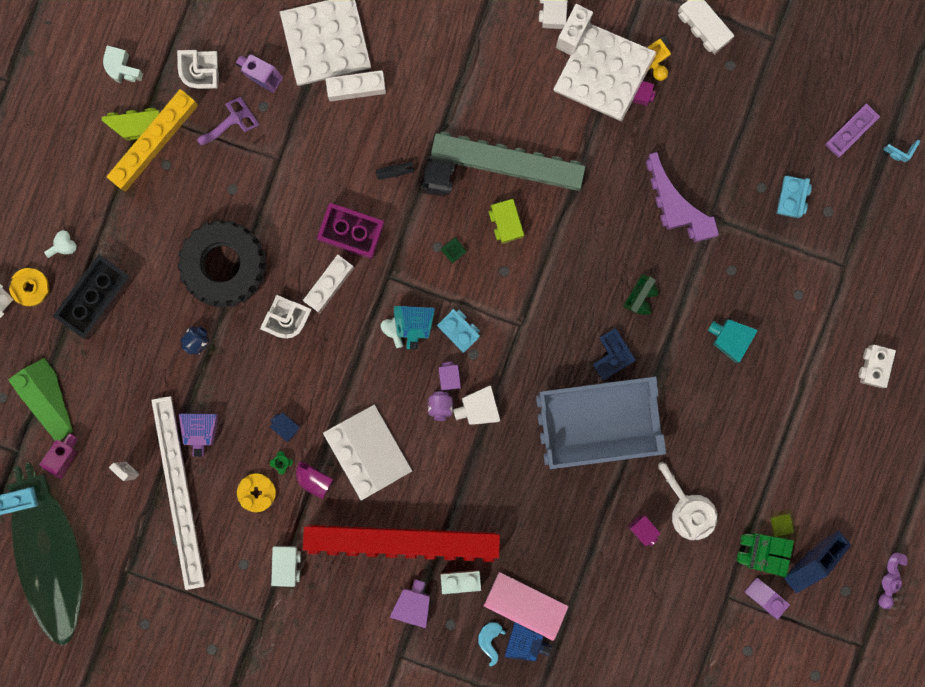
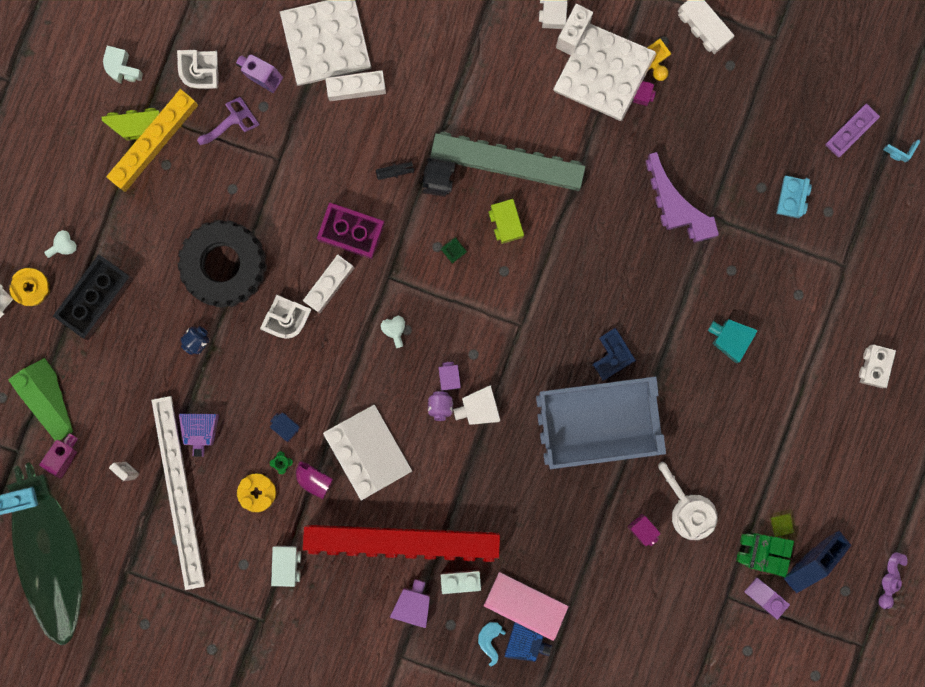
(413, 323): teal torso -> none
(459, 330): medium azure bracket -> none
(636, 301): dark green tile -> none

